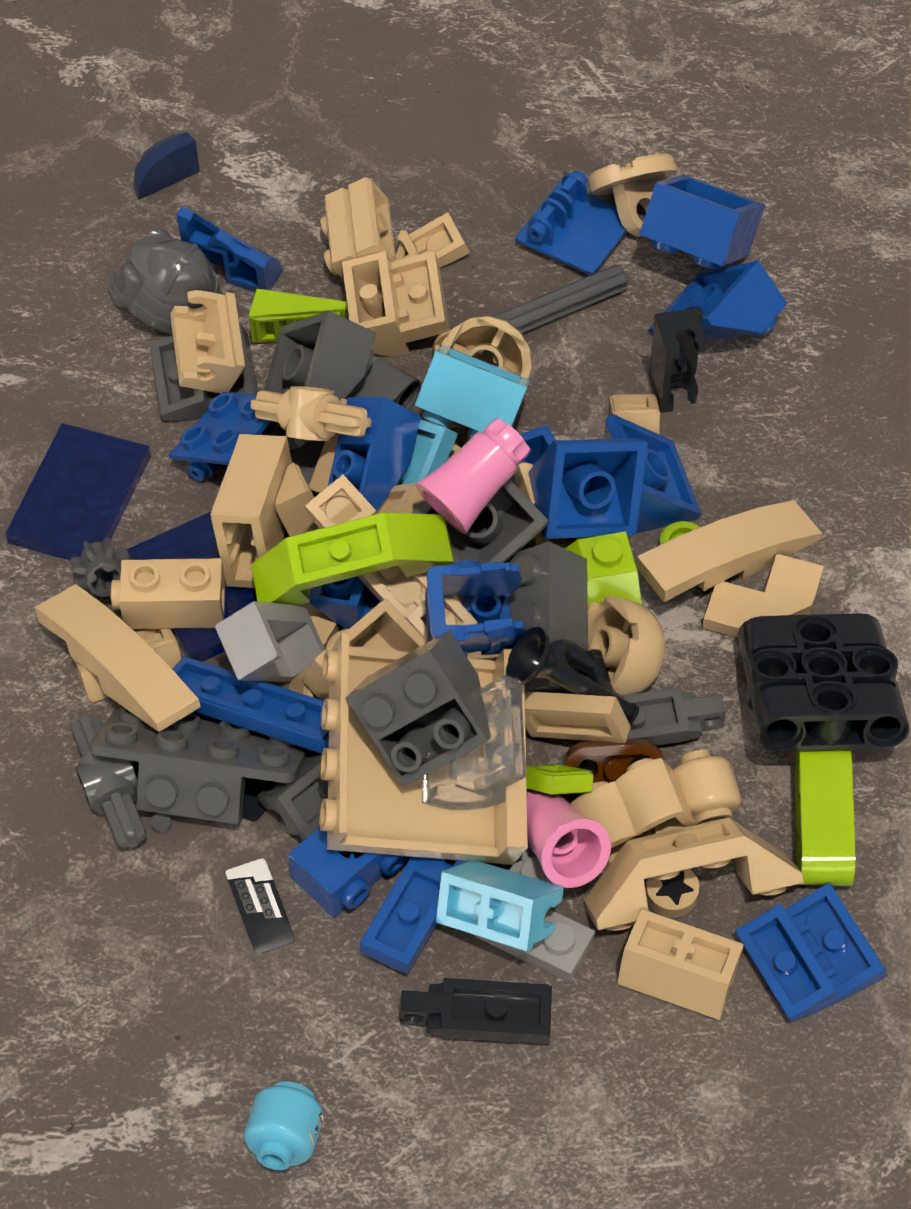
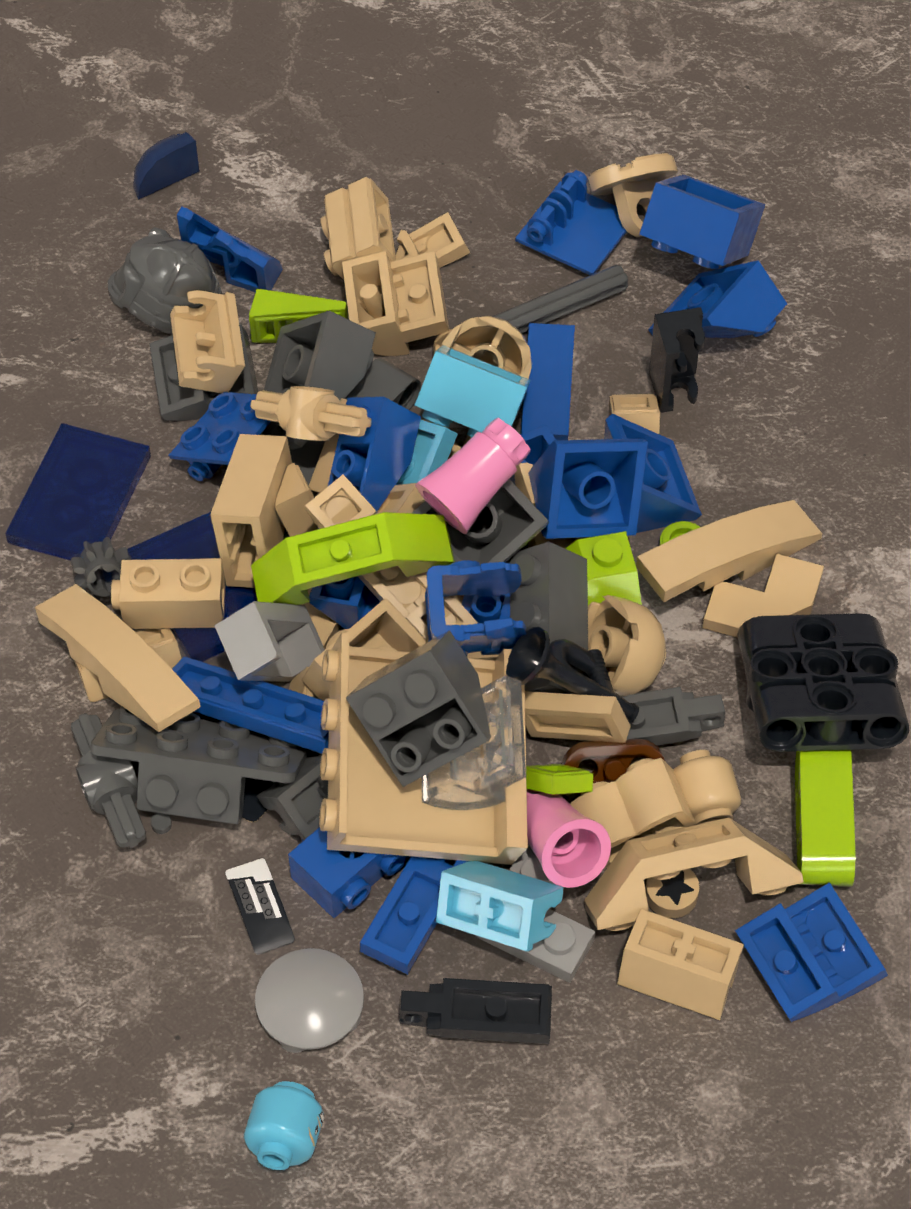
(309, 999): none -> light grey dish
(551, 379): none -> blue tile

